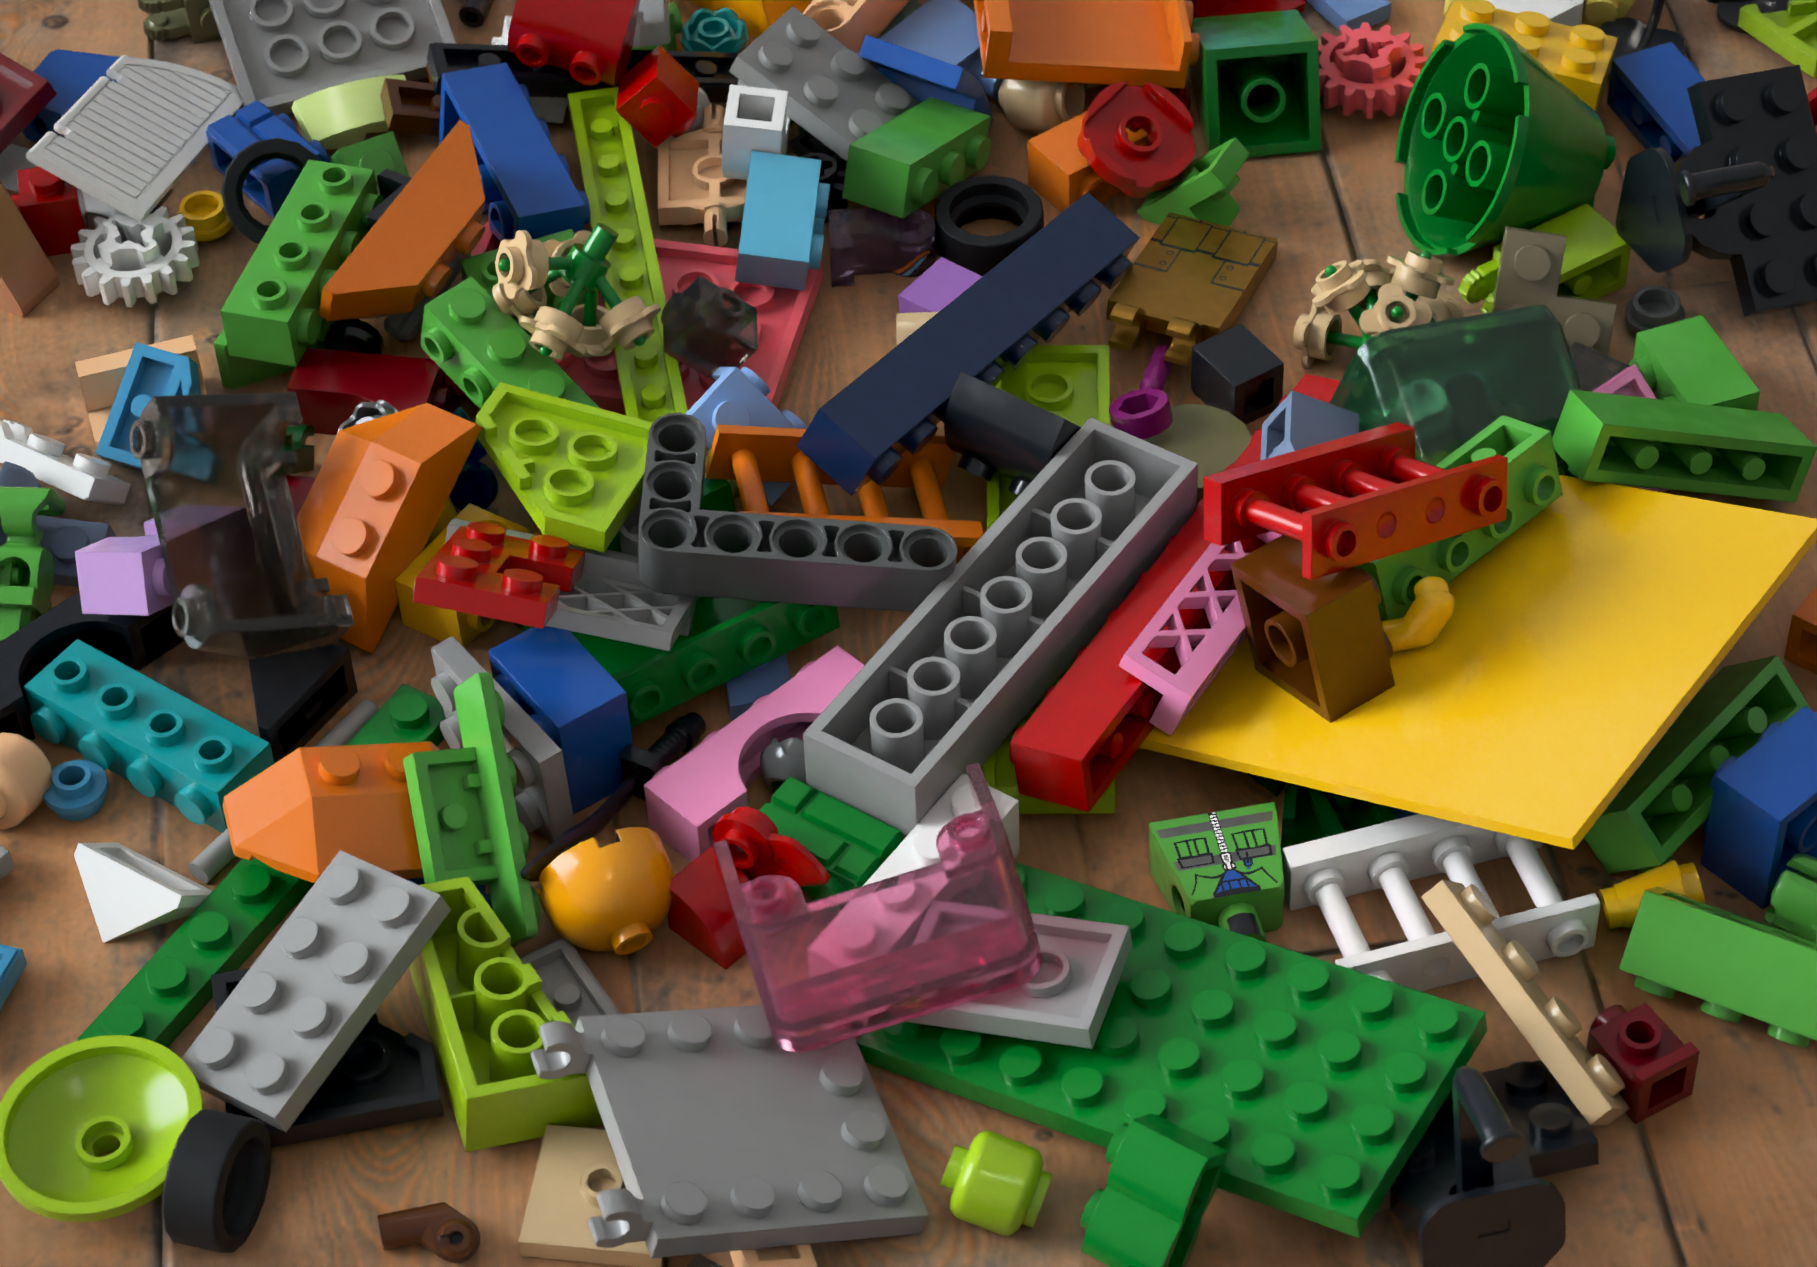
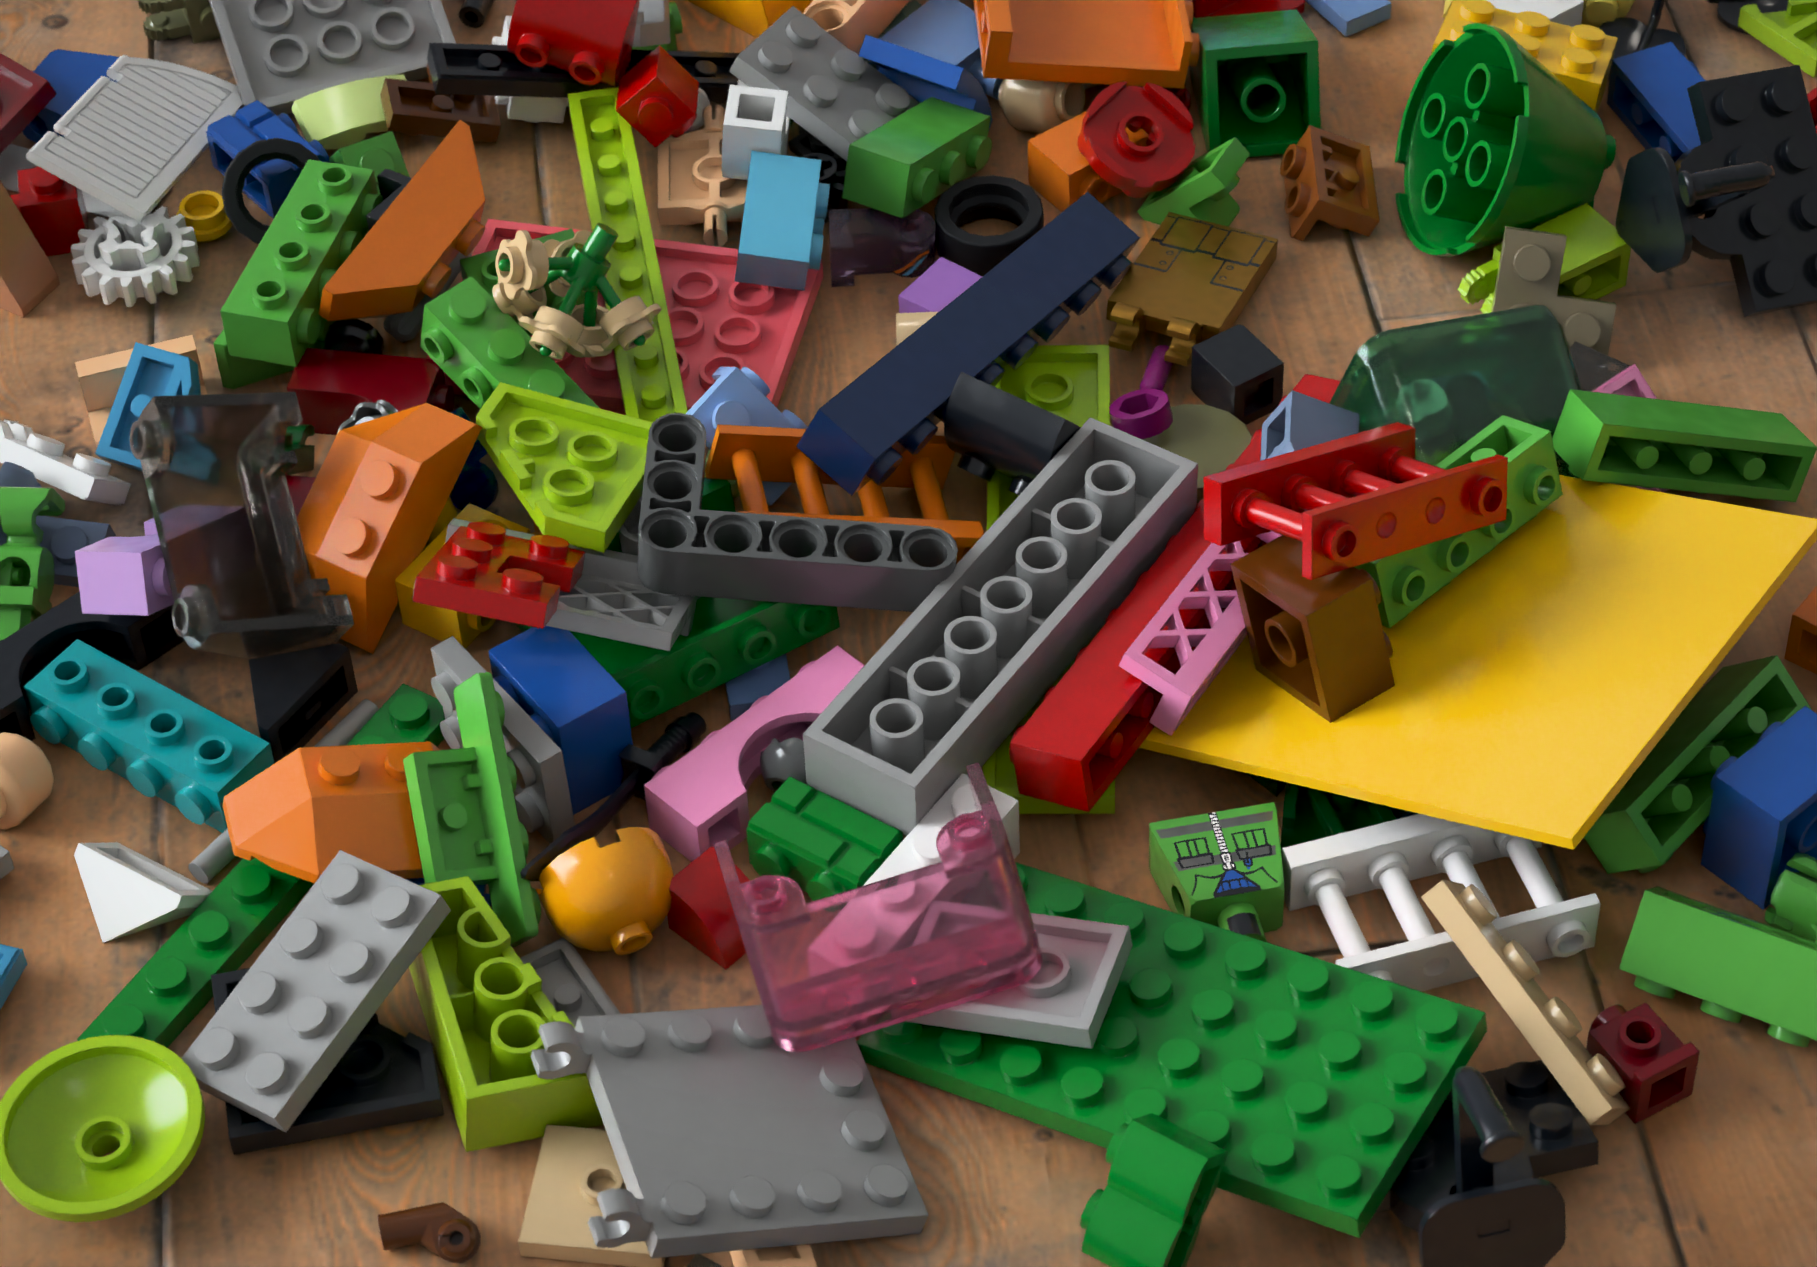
(77, 790): dark azure plate -> none
(216, 1181): black tyre -> none
(519, 169): blue wedge -> none
(709, 327): clear smoke brick -> none
(714, 32): teal plate -> none
(761, 850): red plate -> none
(996, 1183): lime head -> none
(1330, 182): none -> dark orange bracket
(1368, 69): coral gear -> none
(1374, 301): tan plant -> none
(1424, 617): yellow arm -> none
(1624, 898): yellow cone -> none
(1653, 308): dark grey plate -> none
(1693, 366): bright green brick -> none

